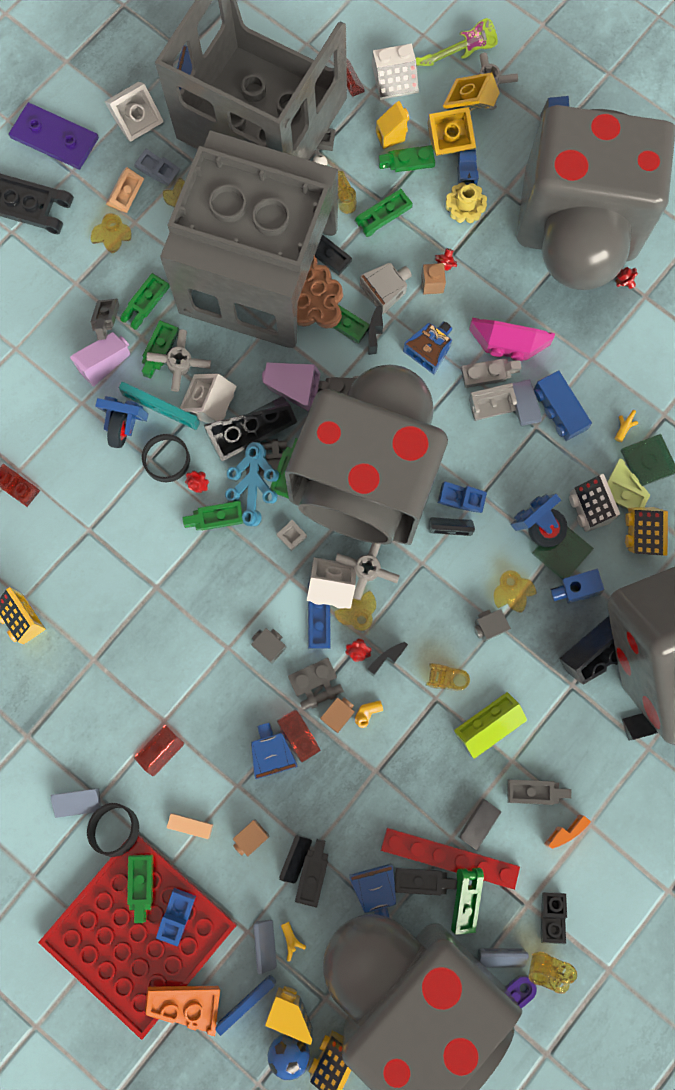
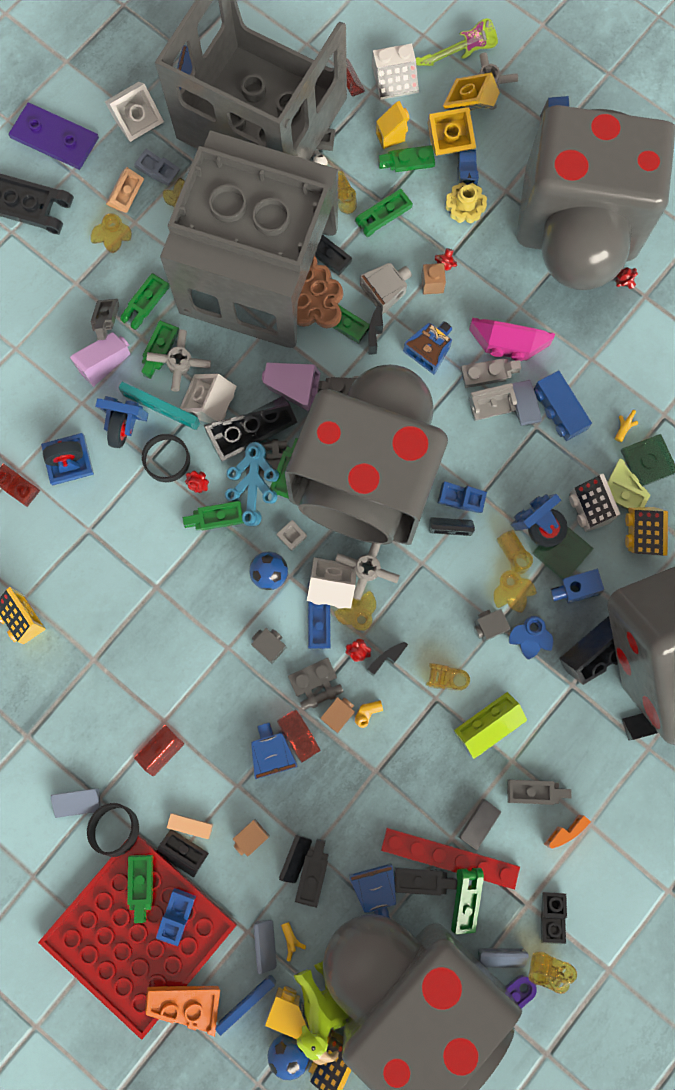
(67, 459): none -> blue plate
(182, 853): none -> black slope
(268, 570): none -> blue piece
(321, 1015): none -> lime animal
(514, 550): none -> clear yellow piece
(530, 640): none -> blue plate

